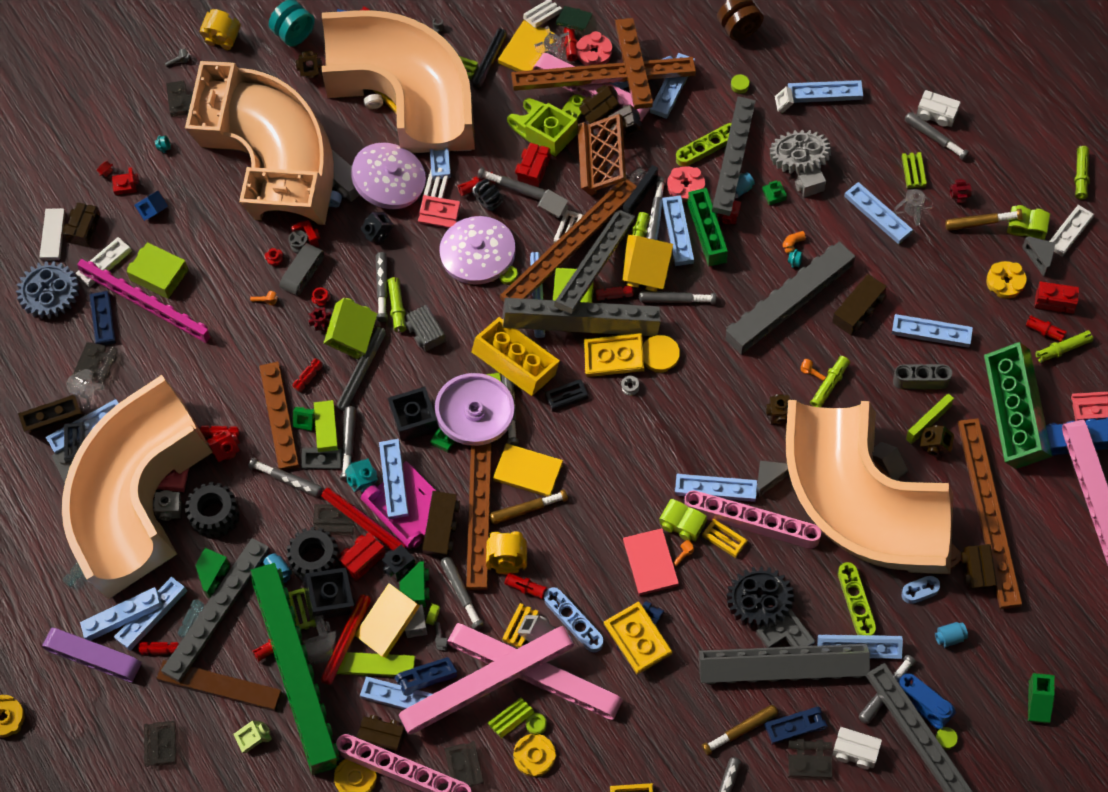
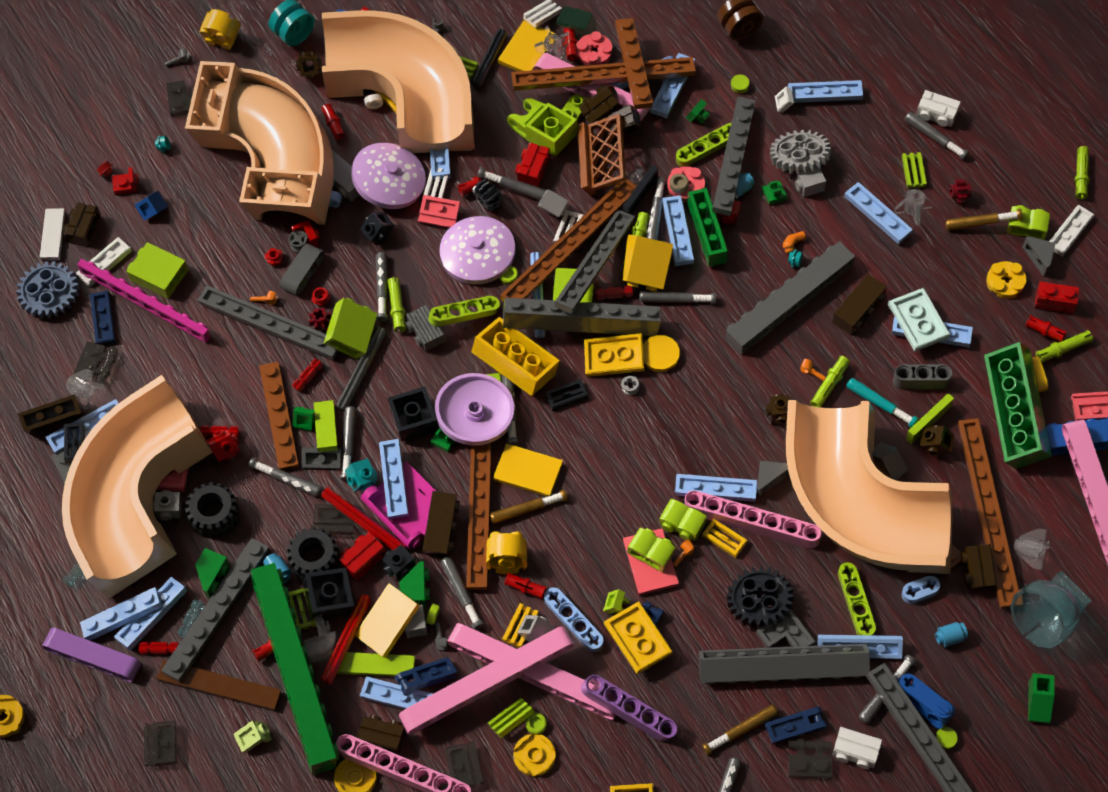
(266, 321): none -> dark grey plate
(333, 121): none -> red pin
(465, 313): none -> lime beam
(614, 602): none -> lime tile
(618, 708): none -> medium lavender beam
(651, 549): none -> lime brick
(679, 183): none -> dark tan tile
(698, 112): none -> green tile
(873, 397): none -> teal piece
(919, 319): none -> light aqua tile
(1032, 547): none -> clear brick
(1040, 374): none -> yellow beam
(1053, 606): none -> clear light blue plate

